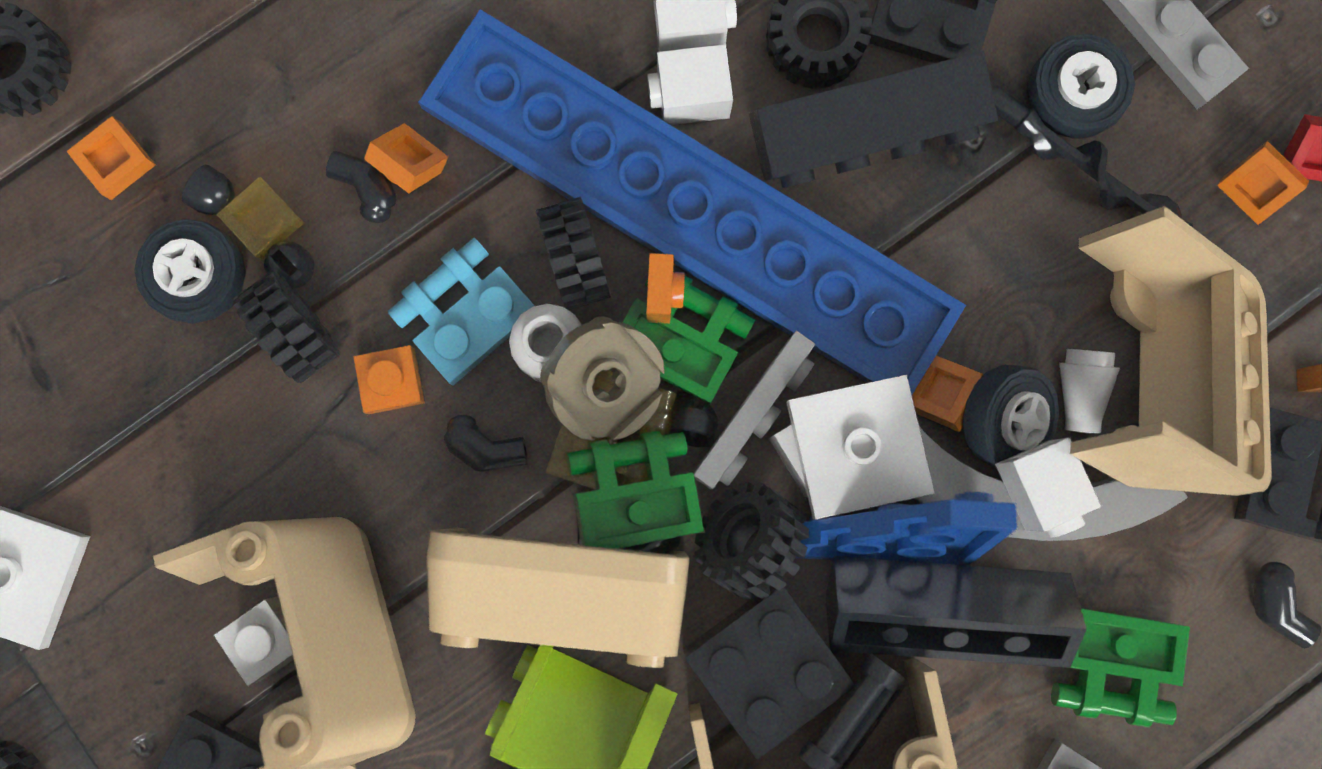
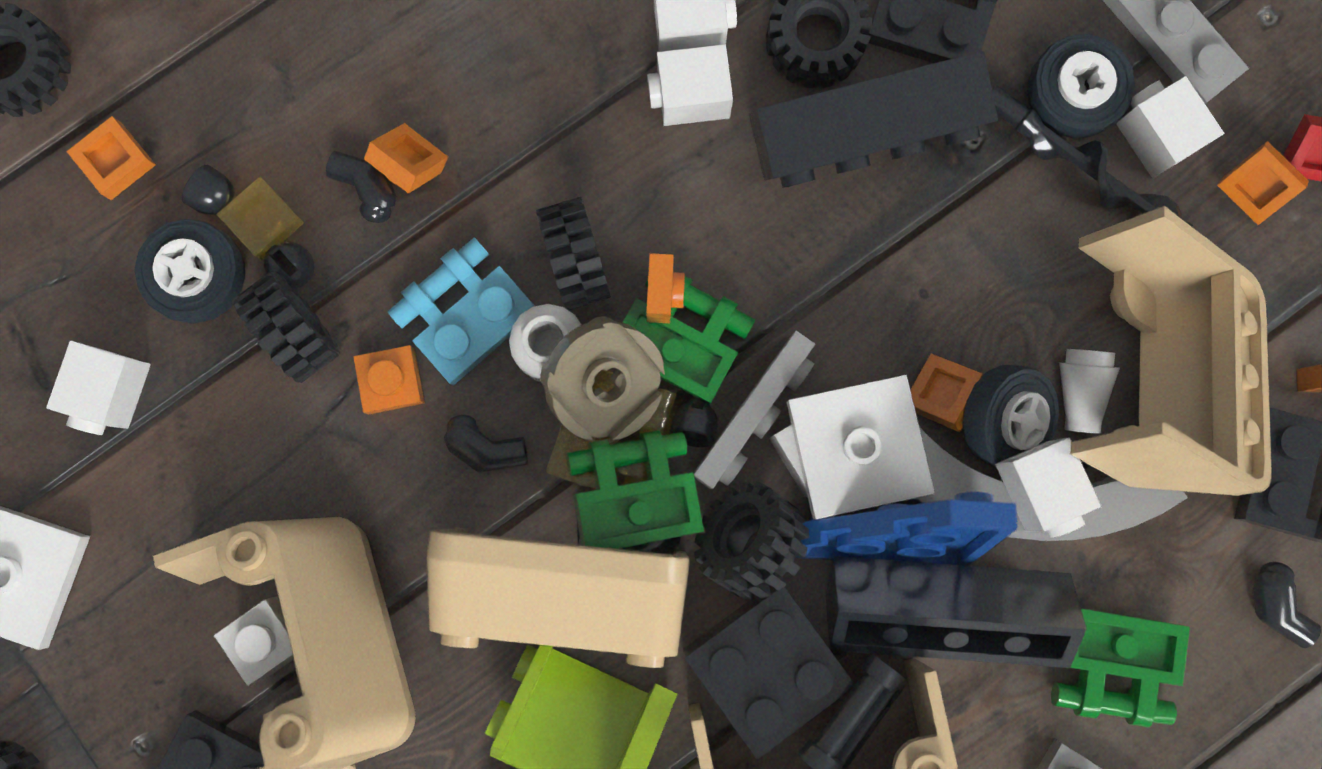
(97, 388): none -> white brick
(690, 204): blue plate -> none
(1168, 125): none -> white brick

